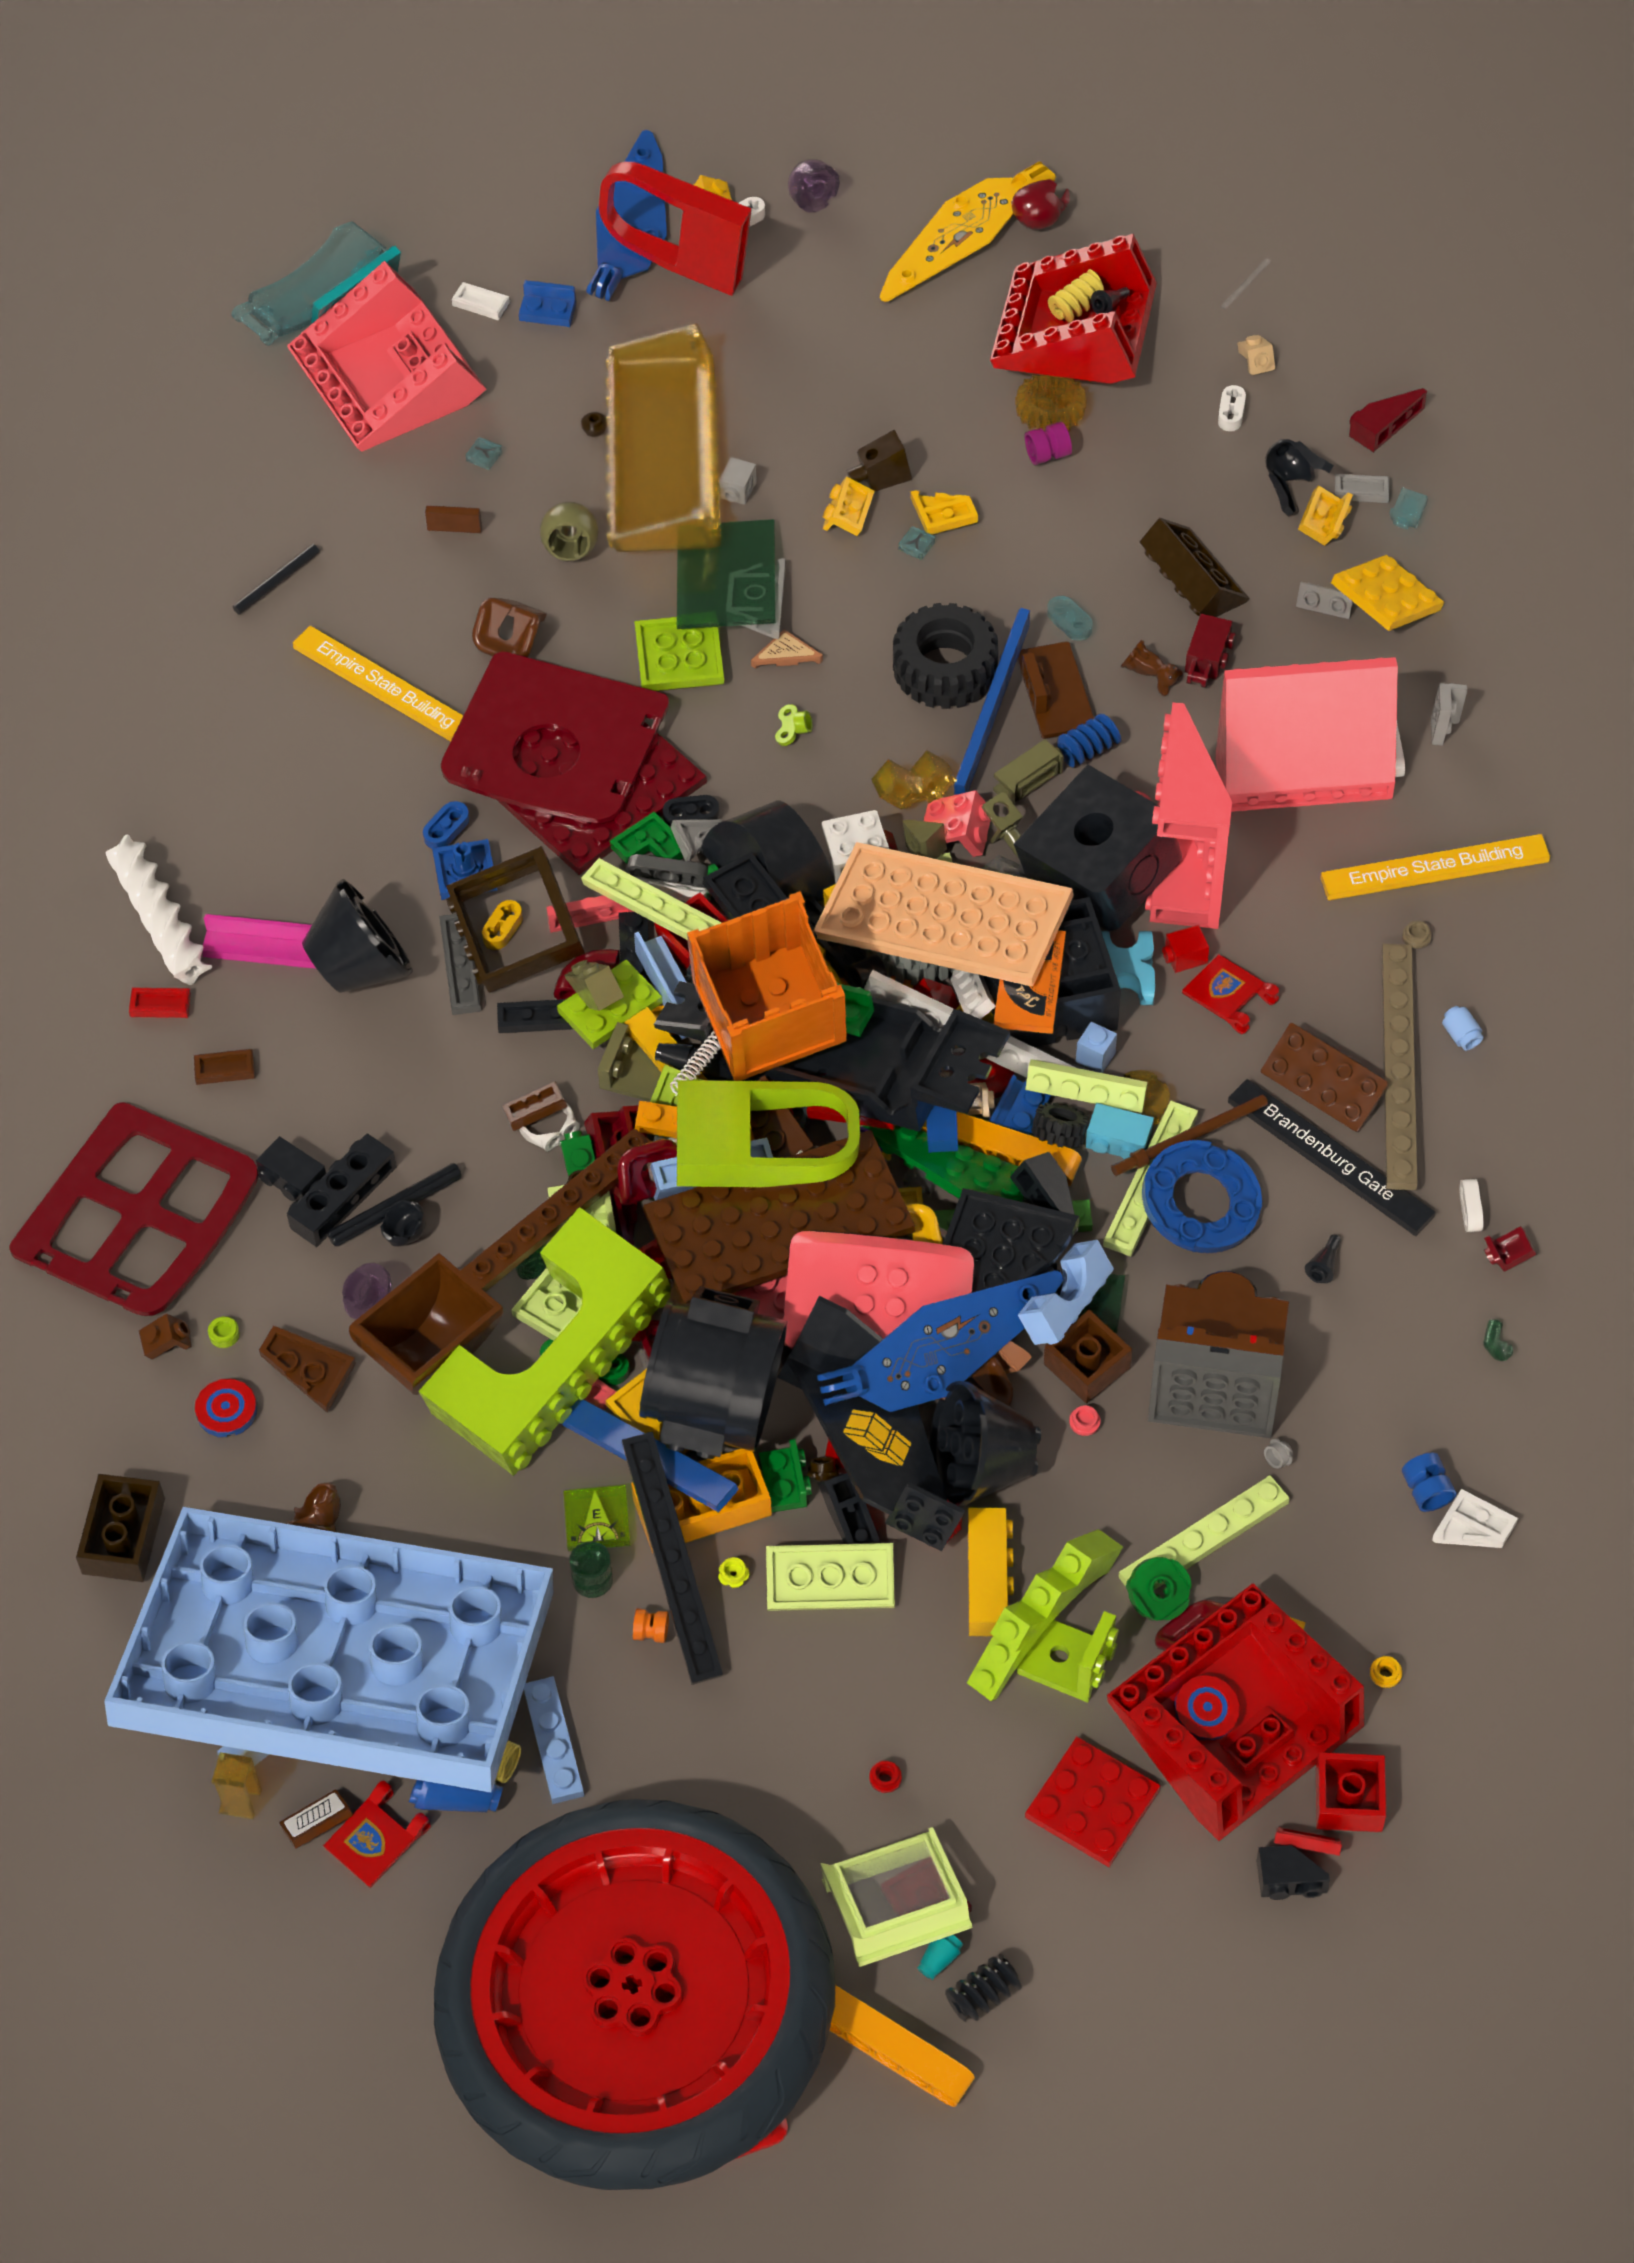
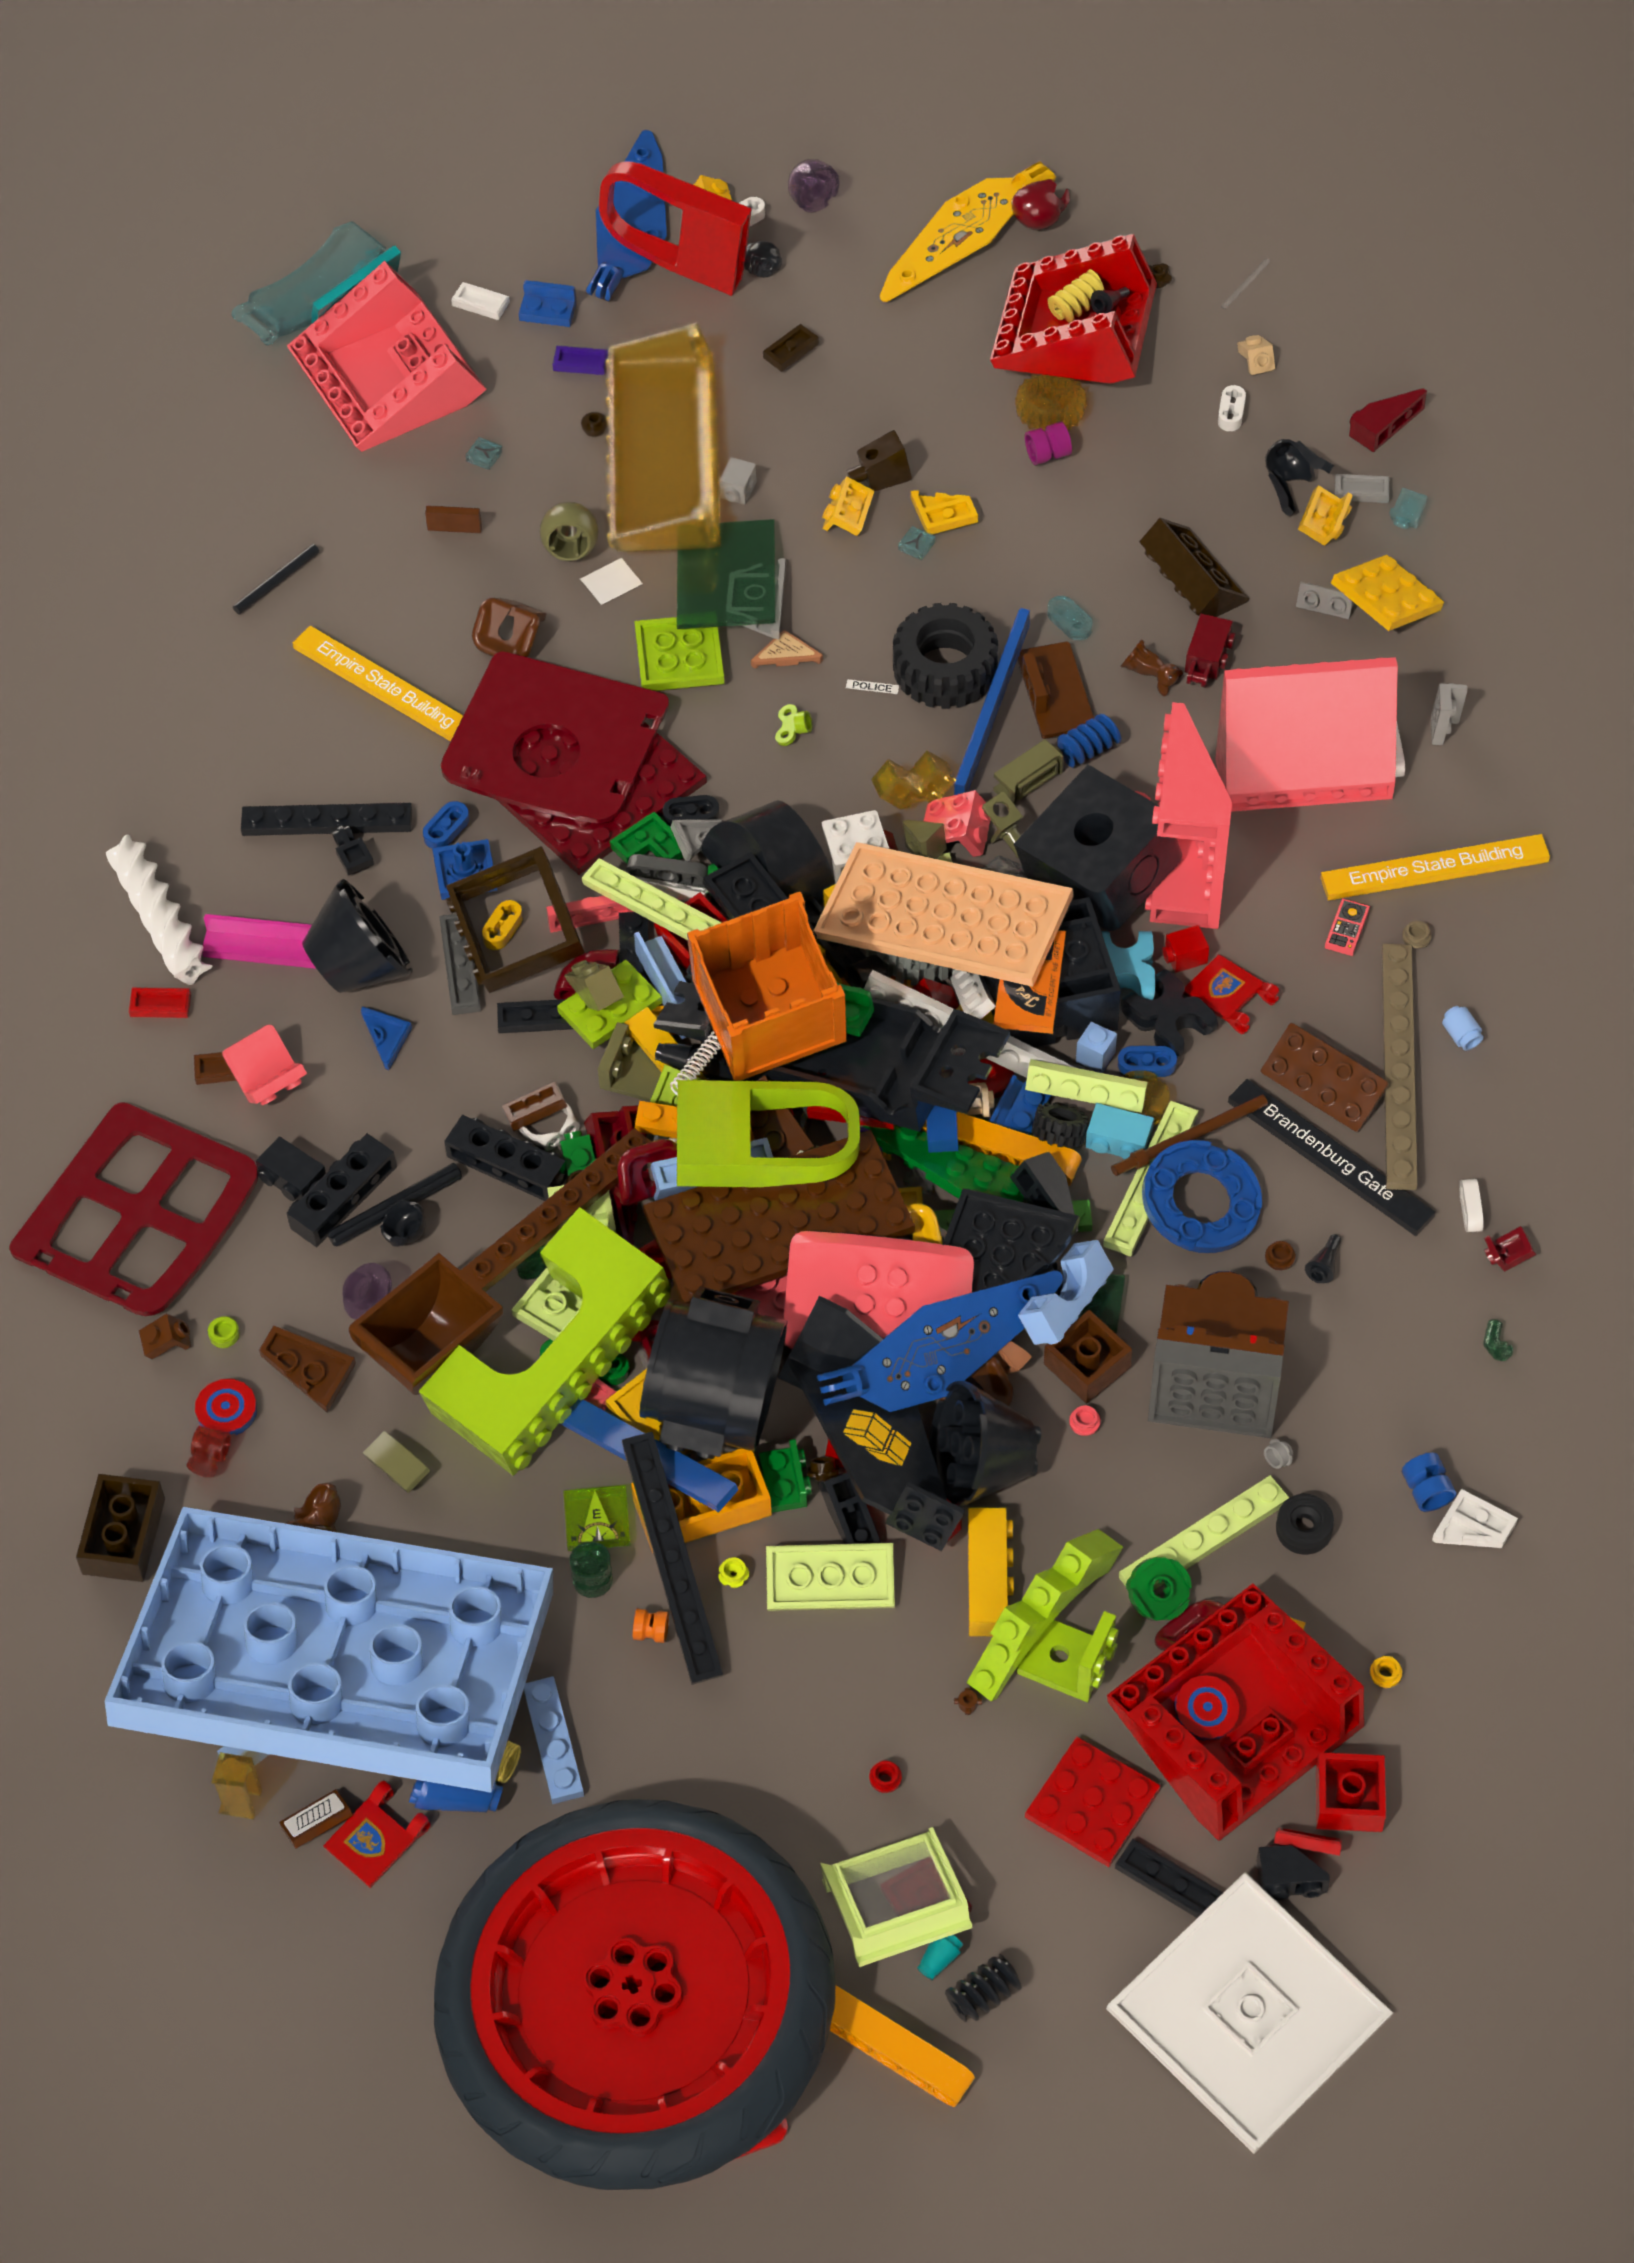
(207, 1449): none -> clear red piece
(263, 1065): none -> coral bracket
(325, 818): none -> black plate
(351, 851): none -> black plate
(387, 1034): none -> blue tile
(396, 1462): none -> olive slope
(490, 1160): none -> black brick
(580, 360): none -> dark purple tile
(611, 581): none -> white sticker
(762, 258): none -> black hair
(790, 347): none -> dark brown plate
(872, 686): none -> white sticker
(968, 1701): none -> reddish brown piece
(1147, 1058): none -> blue plate
(1161, 274): none -> dark brown plate
(1166, 1879): none -> black tile
(1169, 1012): none -> black piece
(1249, 2012): none -> white tile
(1280, 1255): none -> reddish brown plate
(1307, 1507): none -> black tyre
(1347, 927): none -> tile

